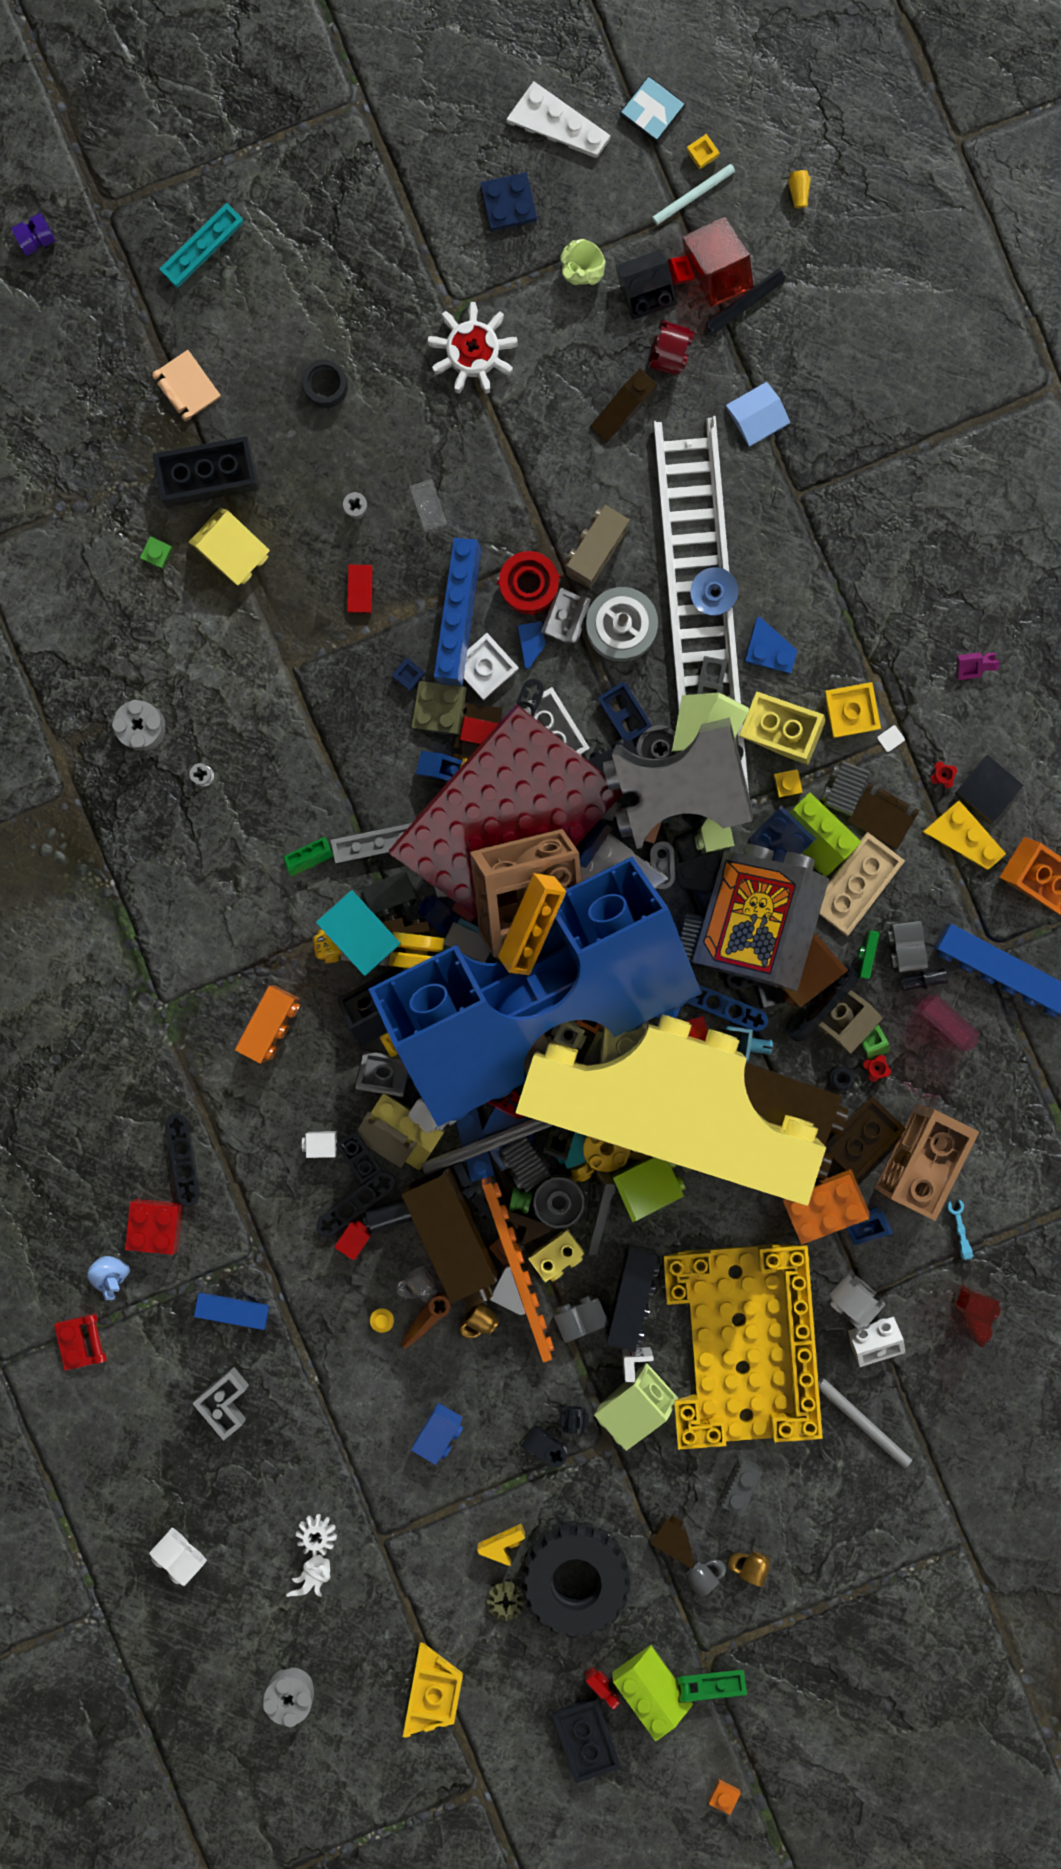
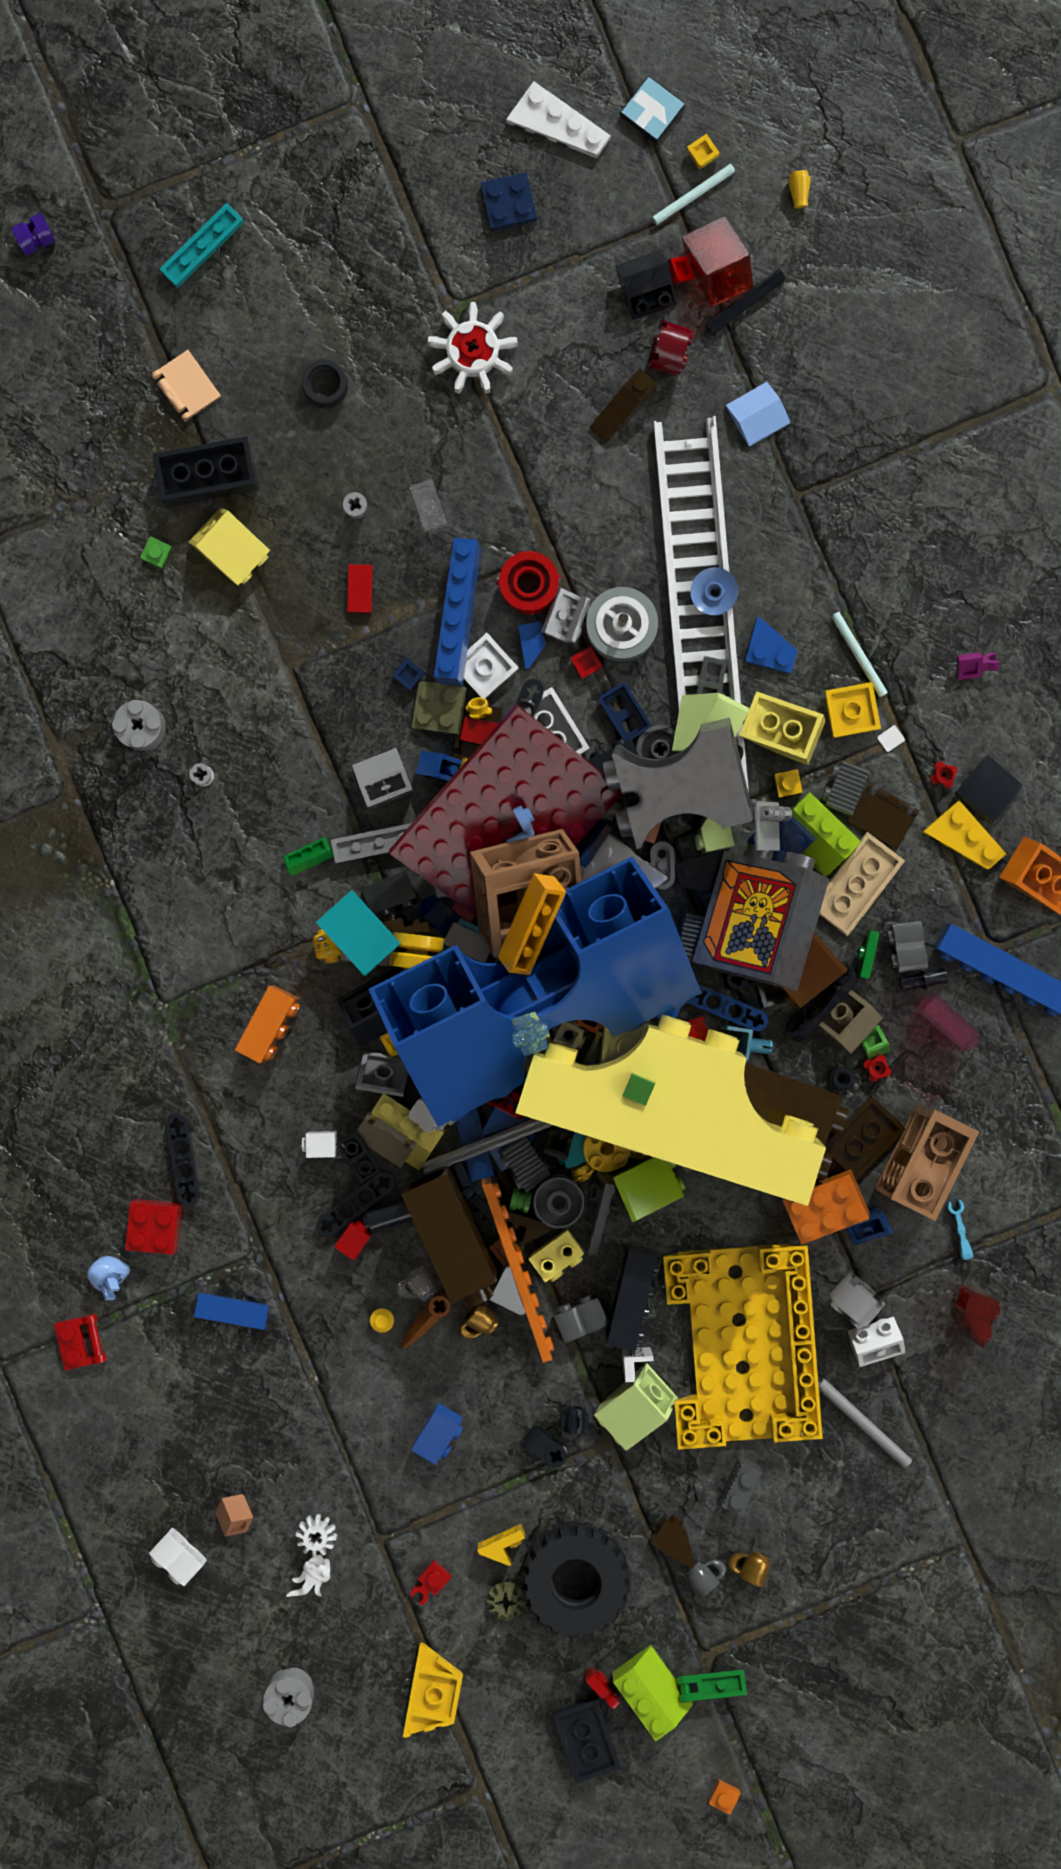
(217, 1403): light grey brick -> none
(234, 1515): none -> nougat panel
(382, 778): none -> light grey slope
(432, 1580): none -> red plate
(478, 708): none -> yellow plate
(524, 818): none -> medium blue plate
(529, 1034): none -> clear light blue brick
(582, 262): yellowish green hair -> none
(586, 662): none -> red plate
(596, 546): dark tan brick -> none
(639, 1089): none -> bright green slope
(767, 819): none -> light grey hinge
(859, 654): none -> light aqua bar

